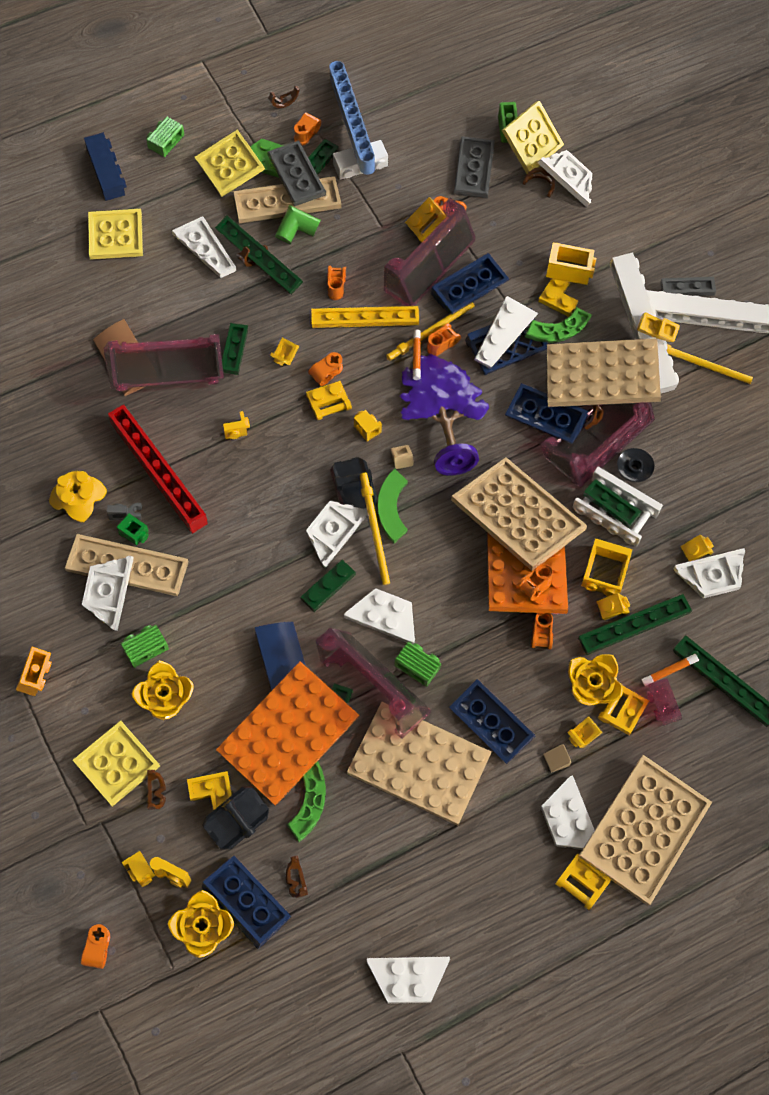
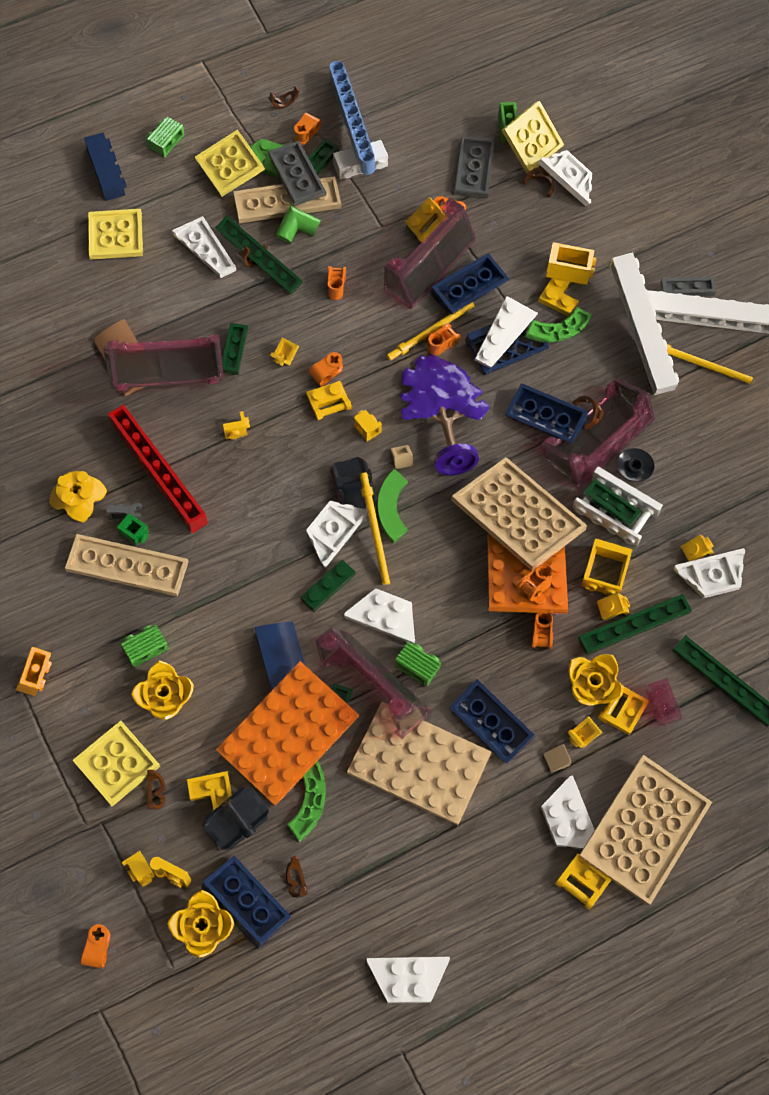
(107, 590): white wing -> none
(365, 316): yellow plate -> none
(416, 354): orange bar -> none
(603, 372): tan plate -> none
(658, 328): yellow slope -> none
(670, 669): orange bar -> none

